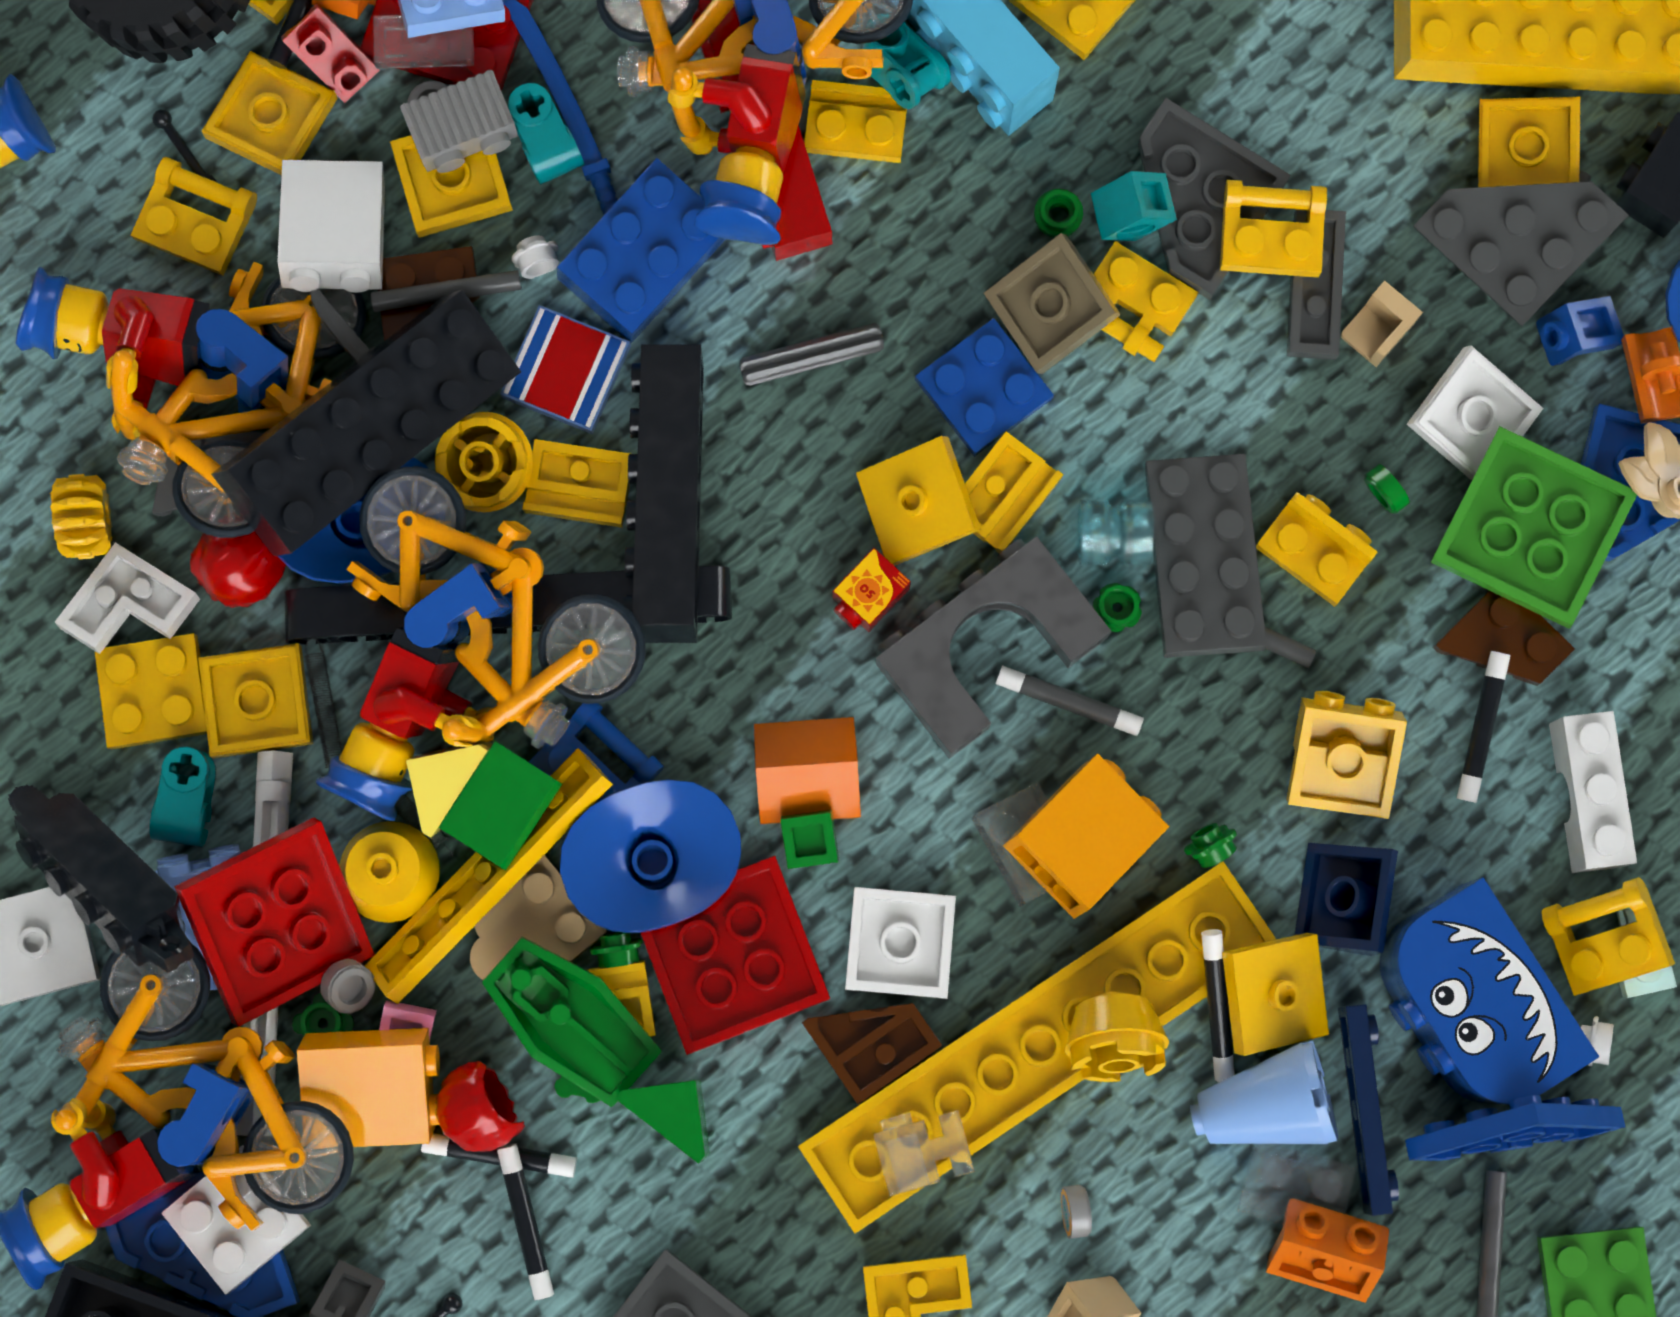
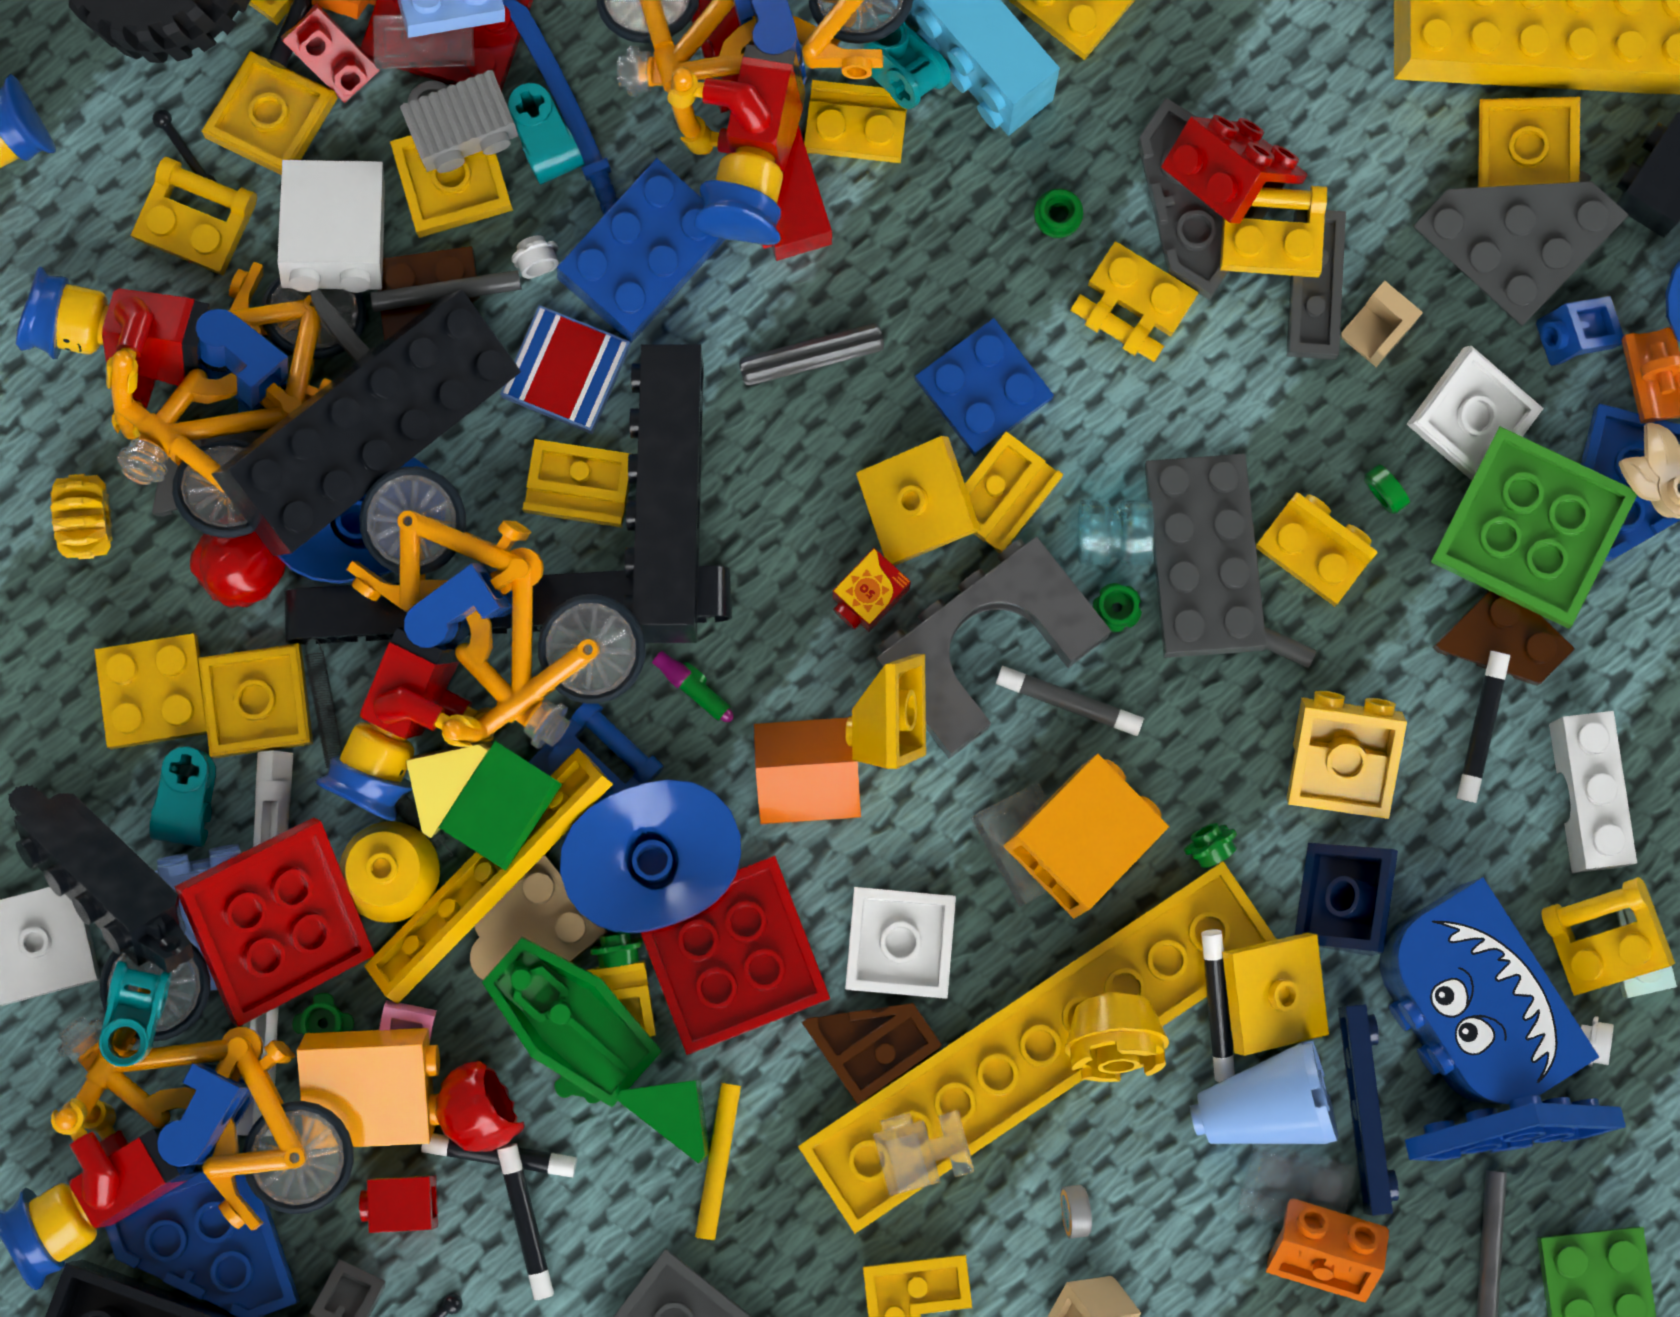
(123, 587): white plate -> none
(133, 1010): none -> teal piece
(223, 1250): white plate -> none
(347, 986): light grey tile -> none
(399, 1204): none -> red brick
(485, 460): yellow cone -> none
(693, 684): none -> piece
(717, 1161): none -> yellow bar
(809, 839): green plate -> none
(891, 716): none -> yellow slope
(1051, 303): dark tan plate -> none
(1133, 206): teal brick -> none
(1229, 164): none -> red bracket

